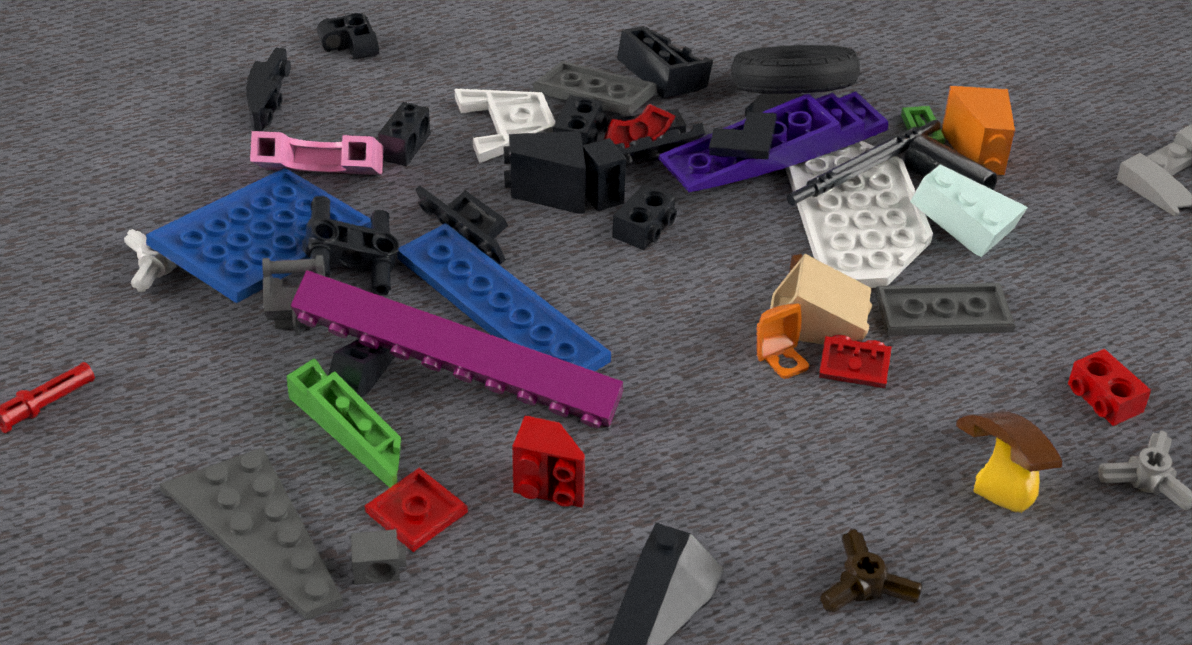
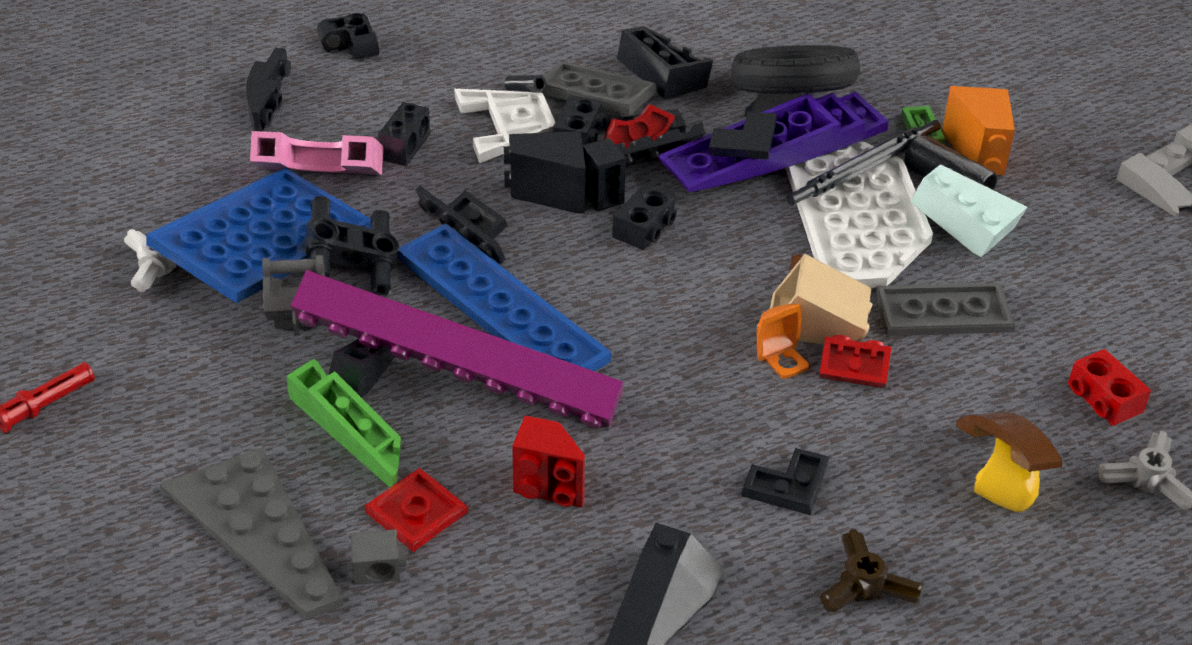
(525, 83): none -> black hinge
(790, 490): none -> black tile

